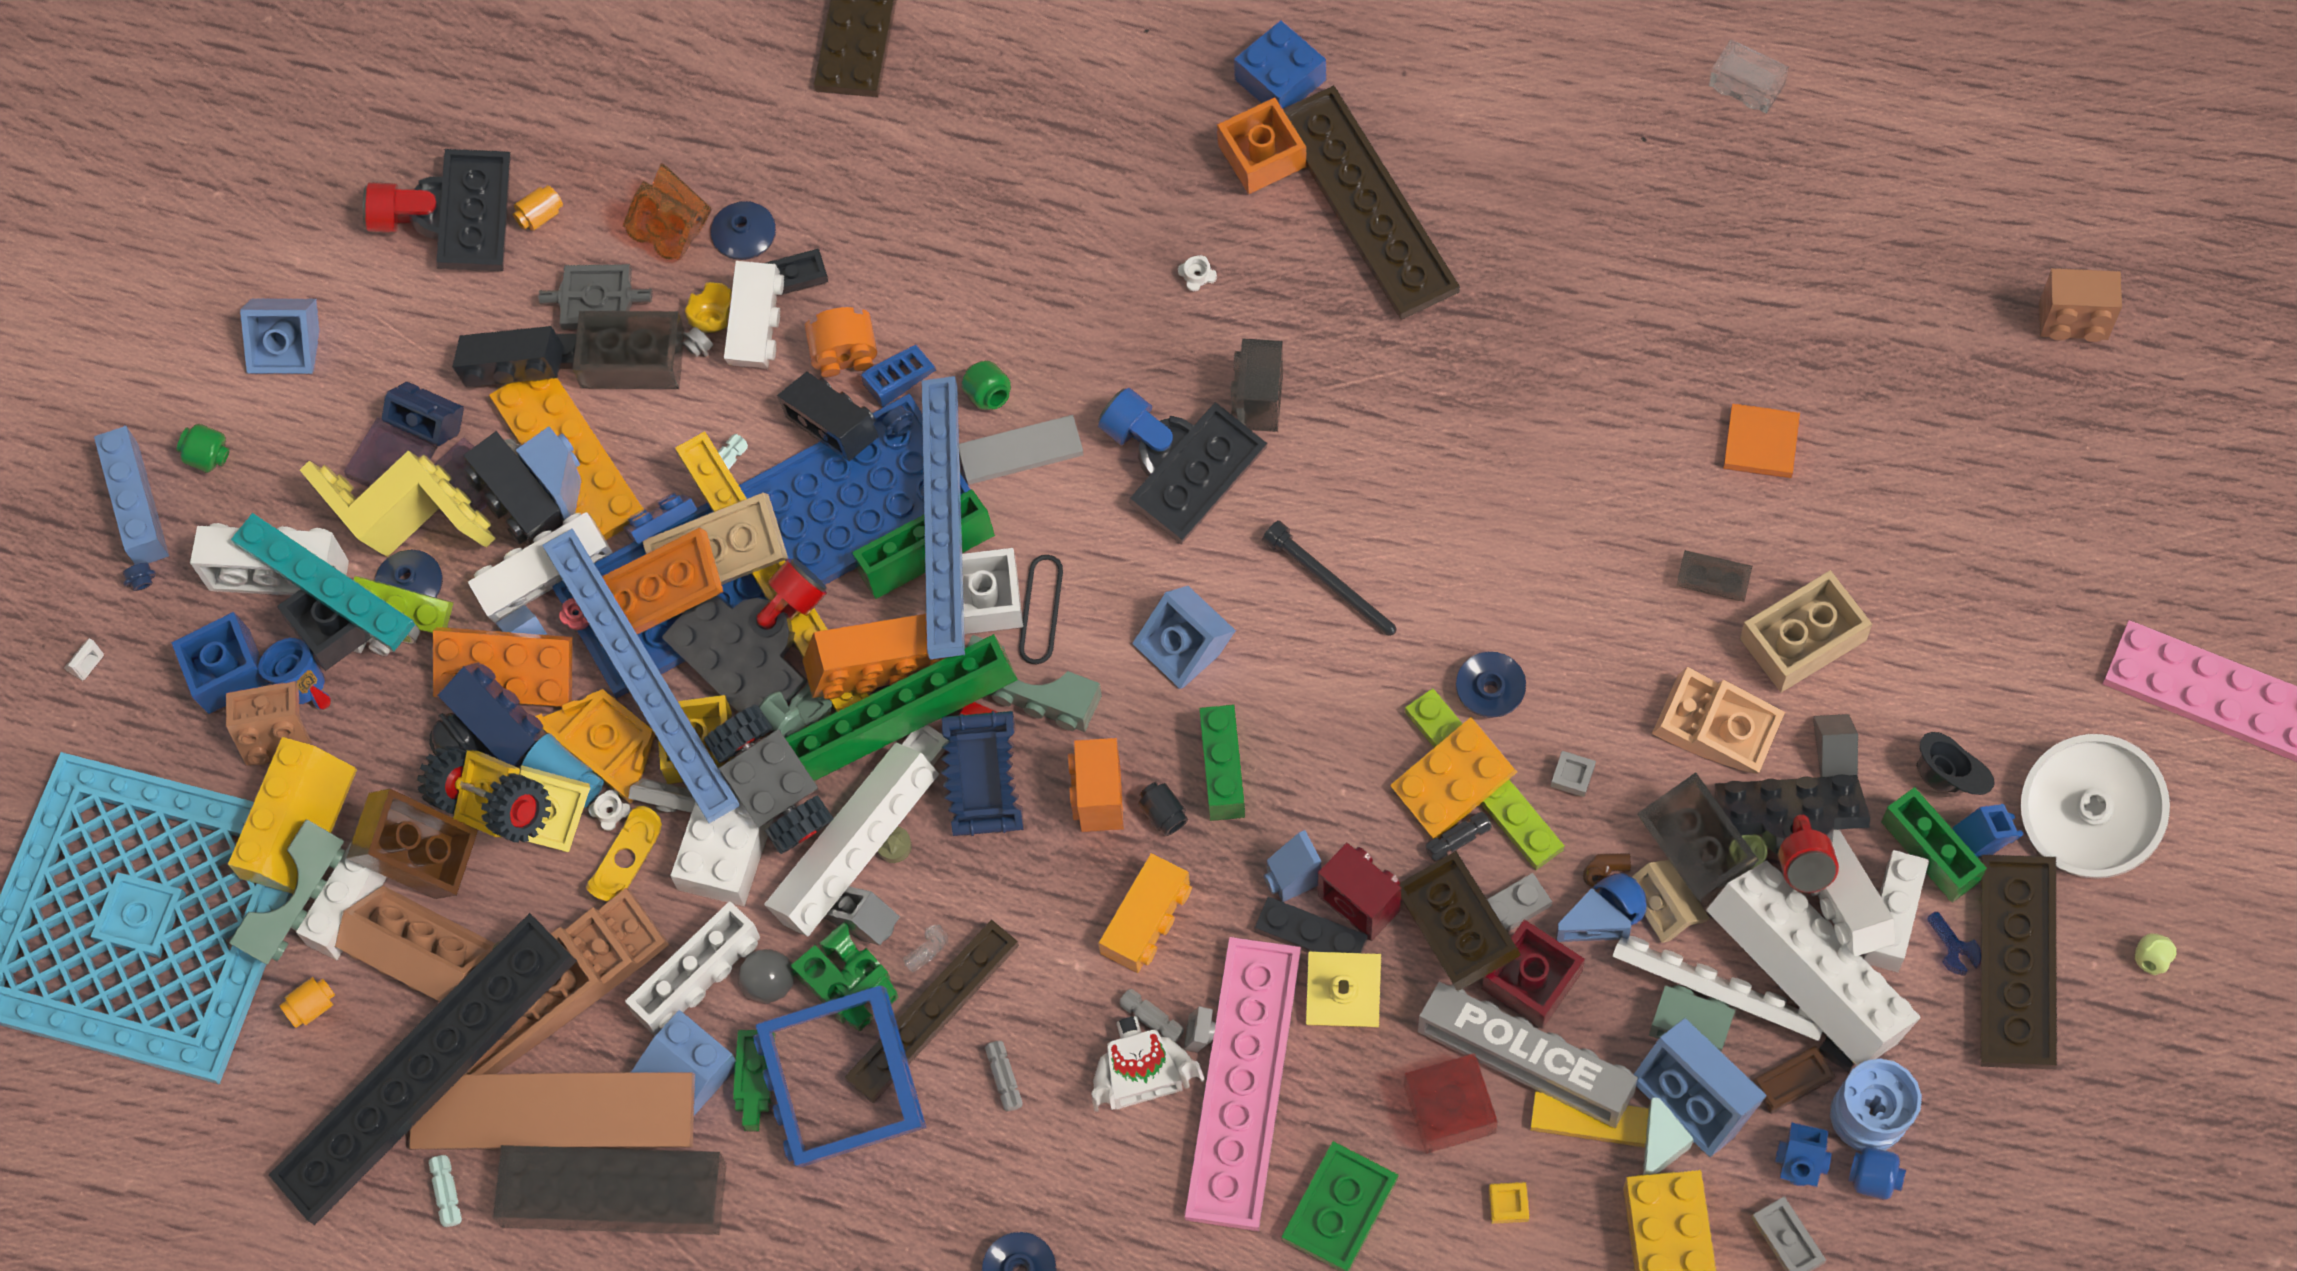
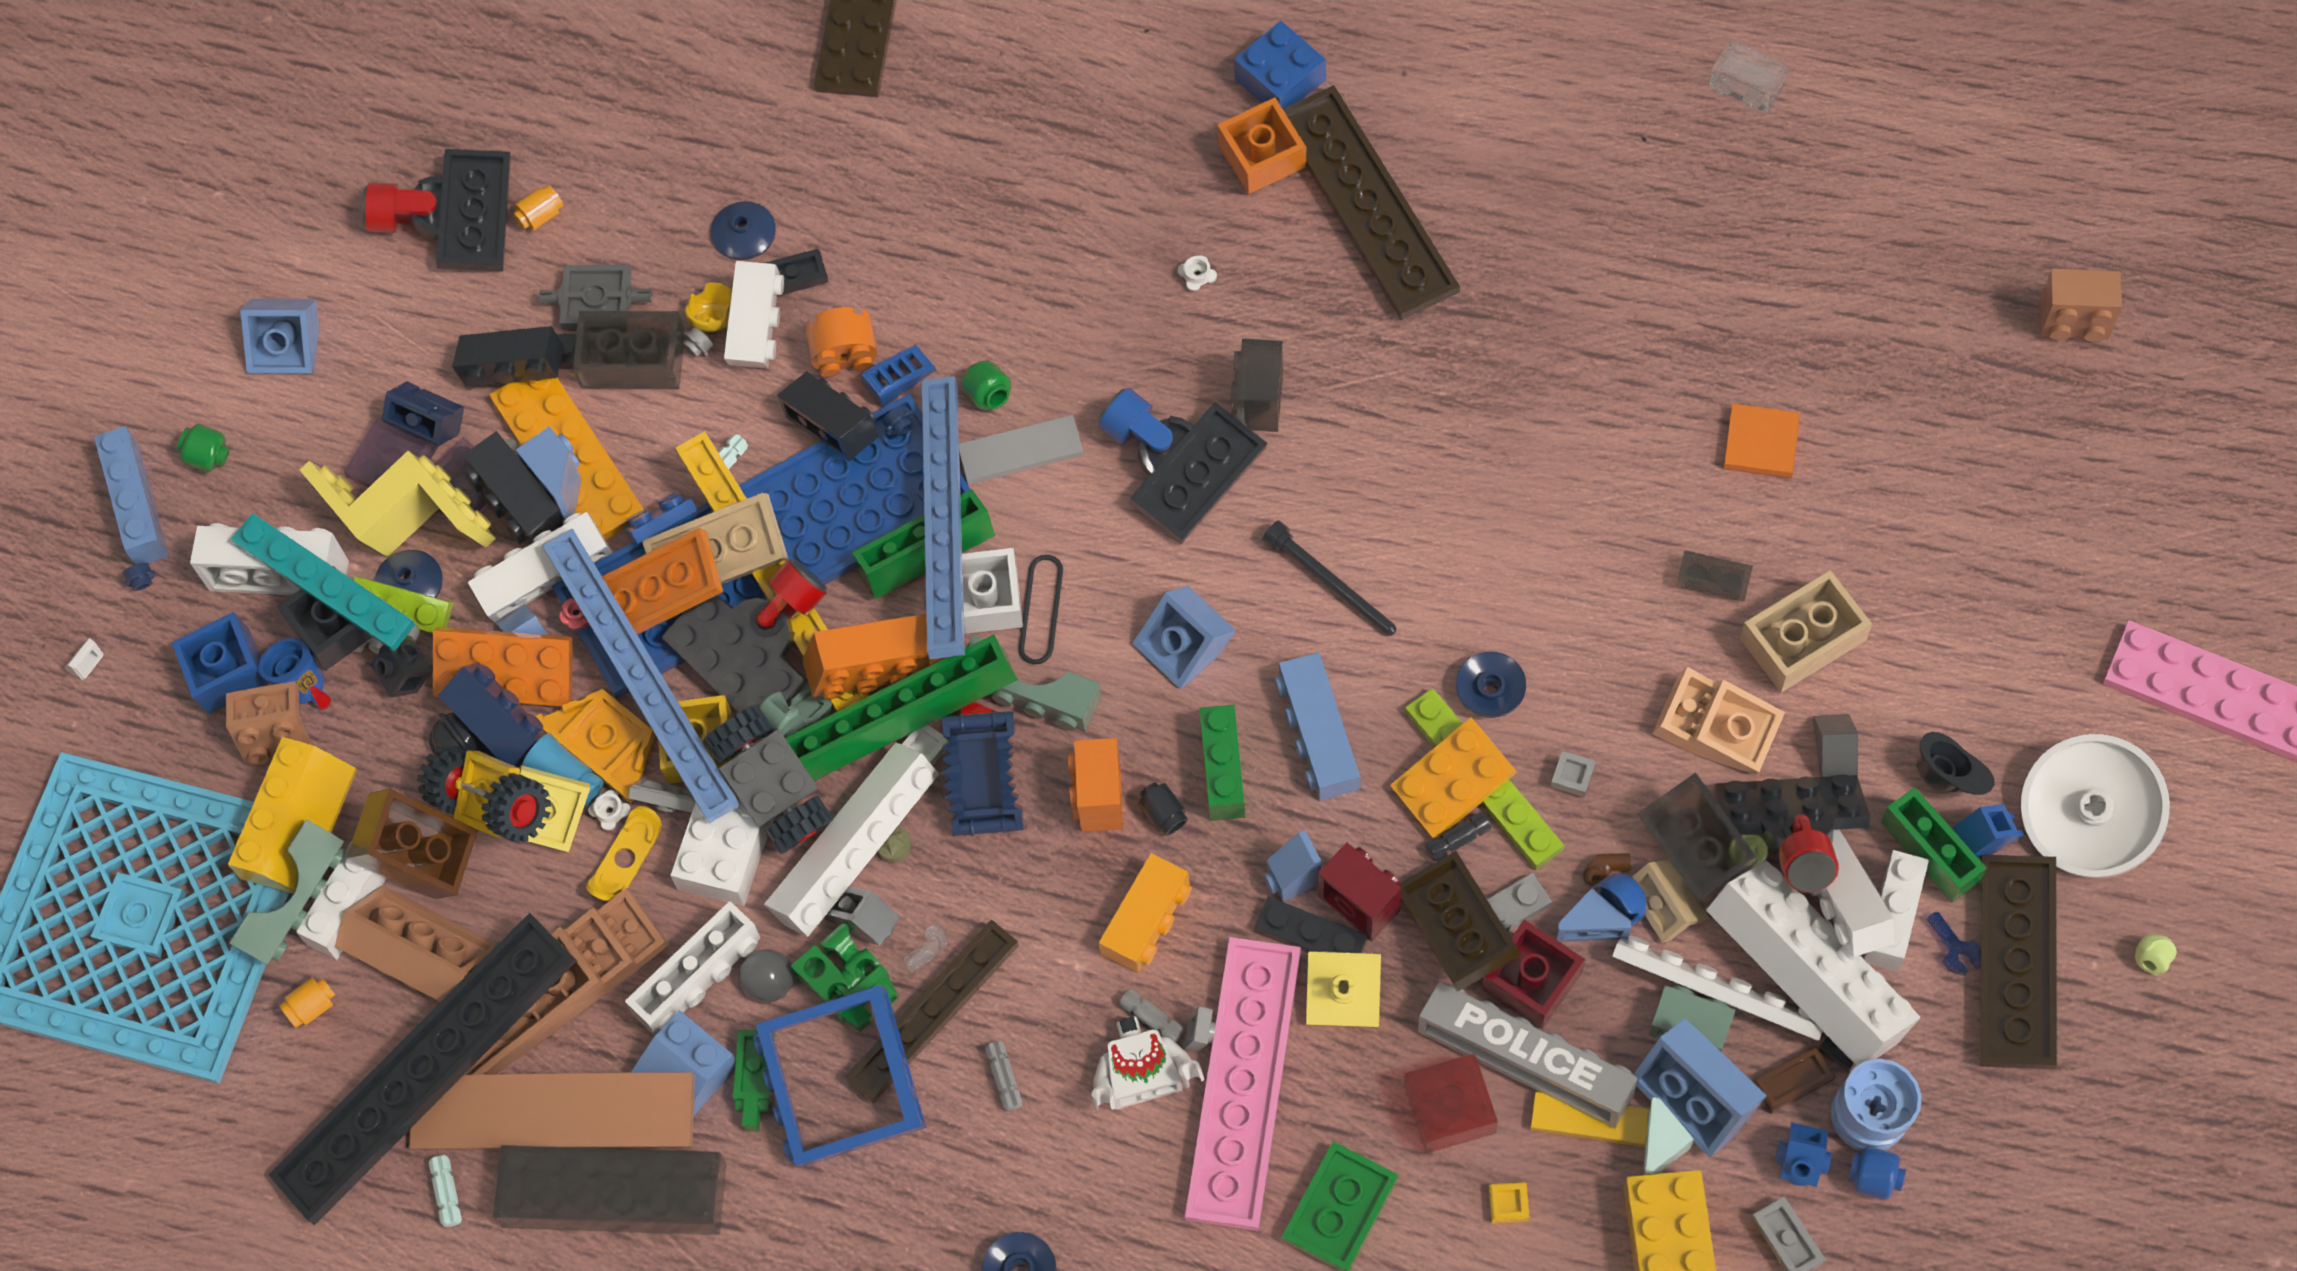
(401, 670): none -> black brick
(666, 214): clear orange piece -> none
(1319, 727): none -> medium blue brick

